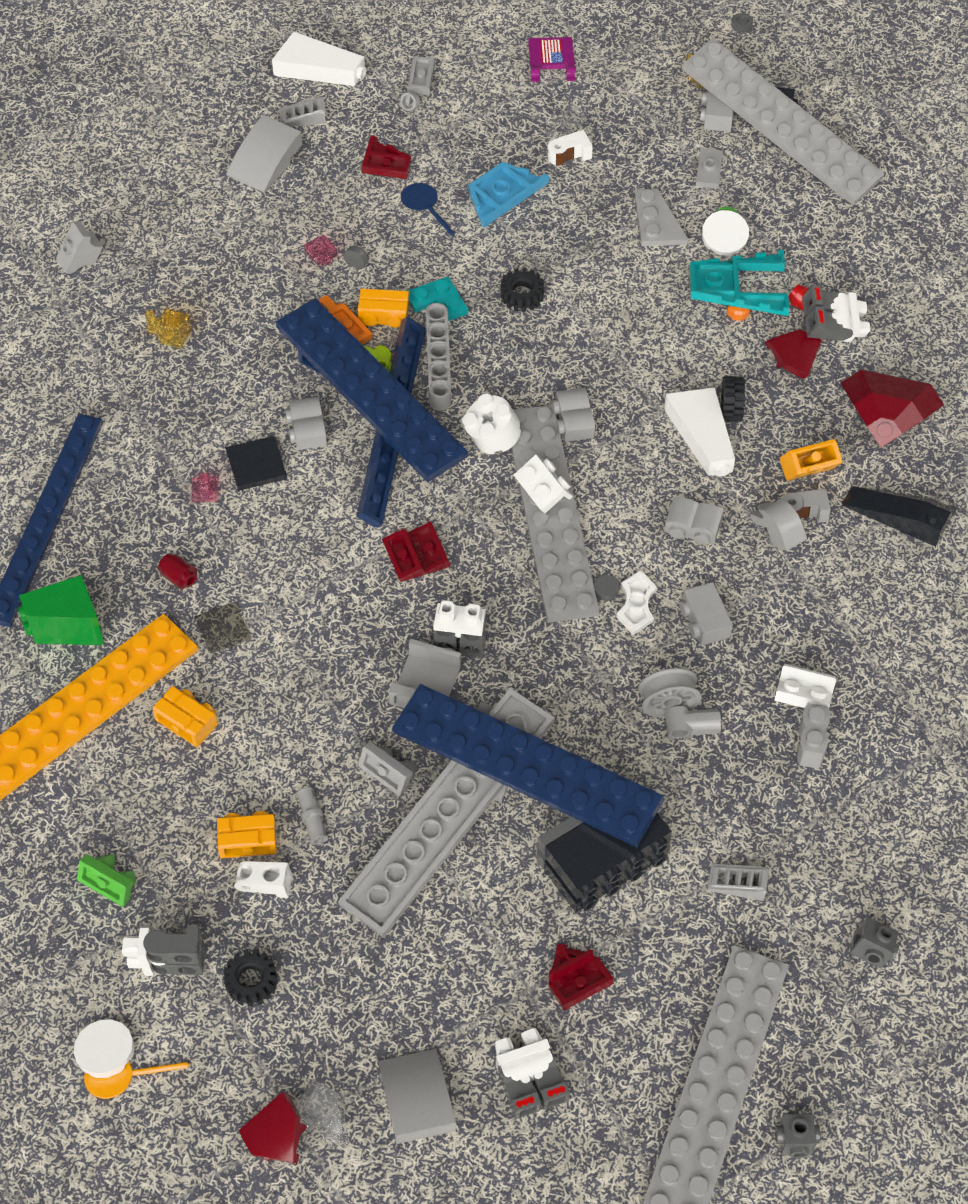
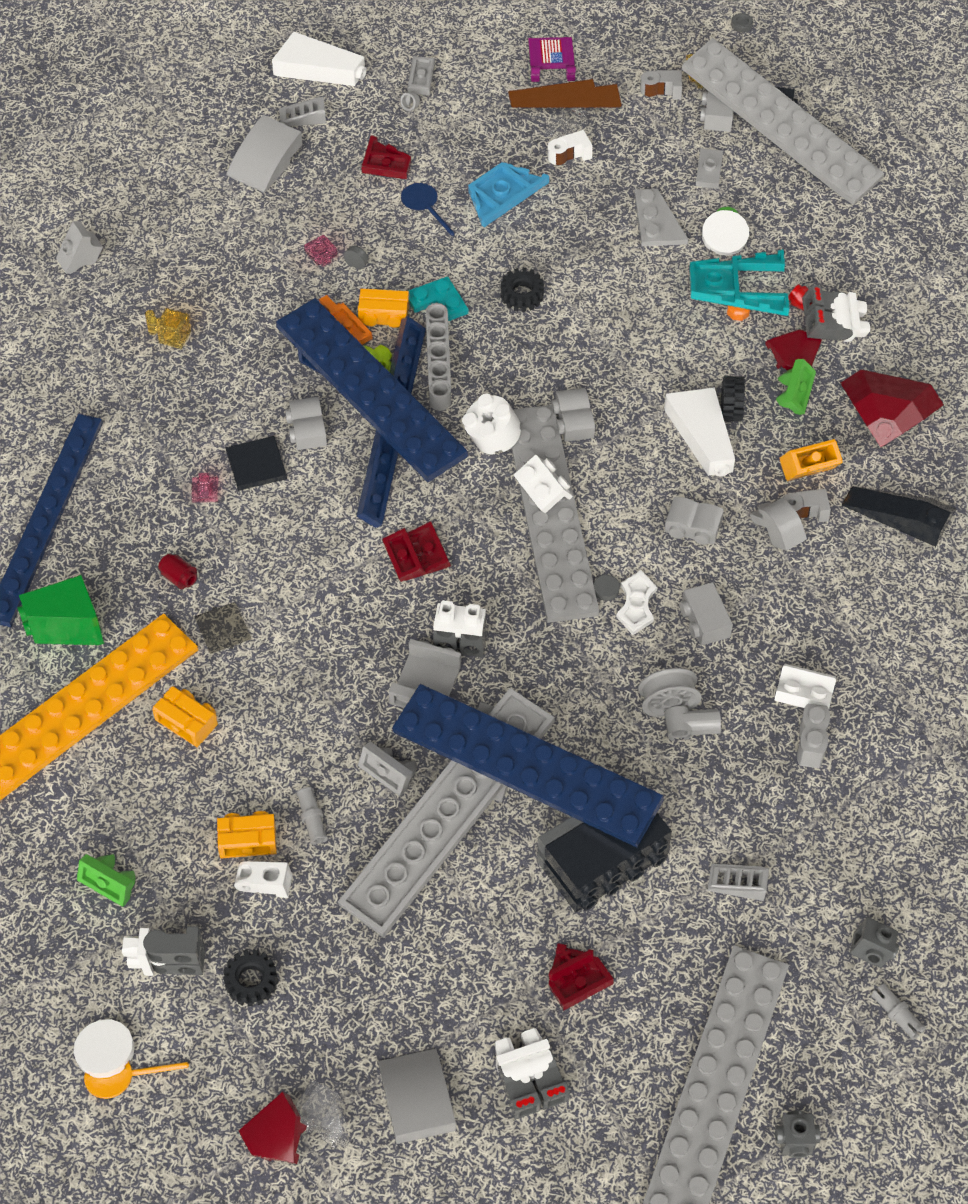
(567, 95): none -> reddish brown wedge
(662, 83): none -> light grey leg
(799, 384): none -> bright green tile
(898, 1011): none -> light grey pin

